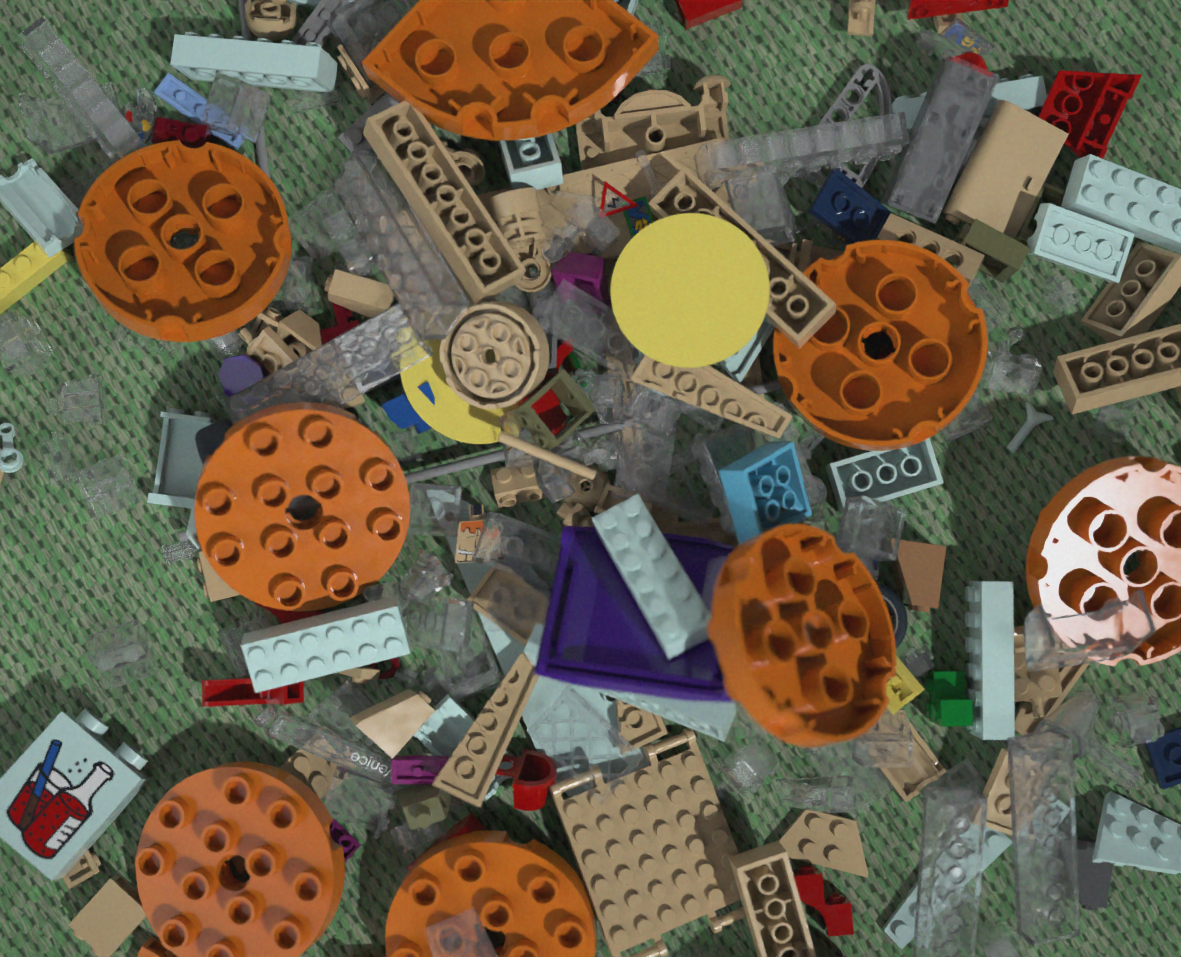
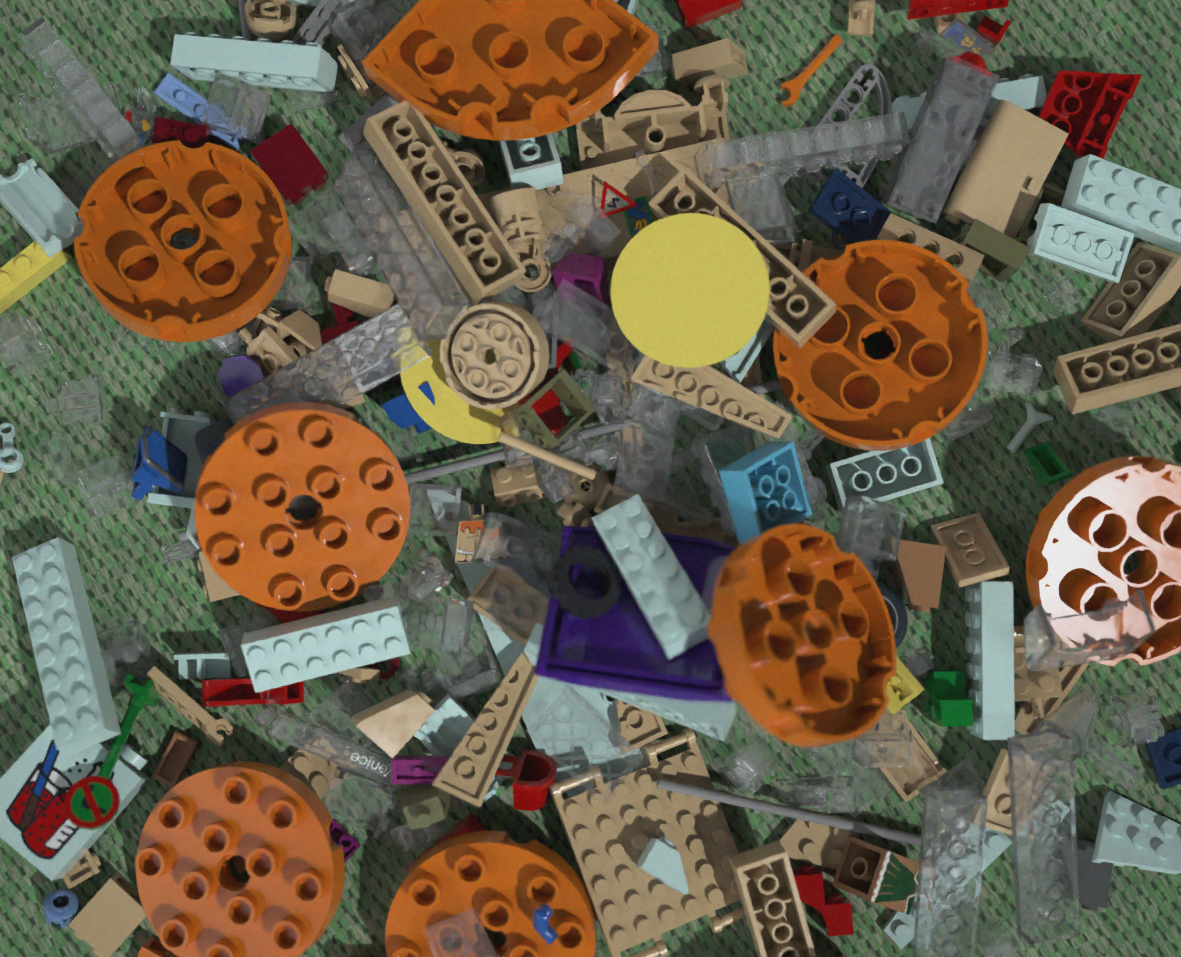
(60, 908): none -> medium blue head
(65, 646): none -> light aqua brick
(95, 799): none -> green piece
(158, 464): none -> blue piece
(175, 758): none -> nougat tile
(190, 708): none -> tan tile
(203, 665): none -> light aqua panel
(290, 165): none -> dark red brick
(541, 921): none -> blue arm
(567, 595): none -> black tyre
(664, 864): none -> light aqua slope
(714, 58): none -> tan slope
(788, 811): none -> light grey piece
(796, 84): none -> orange piece
(877, 875): none -> medium nougat slope
(970, 549): none -> tan plate
(992, 30): none -> red panel
(1046, 465): none -> green slope

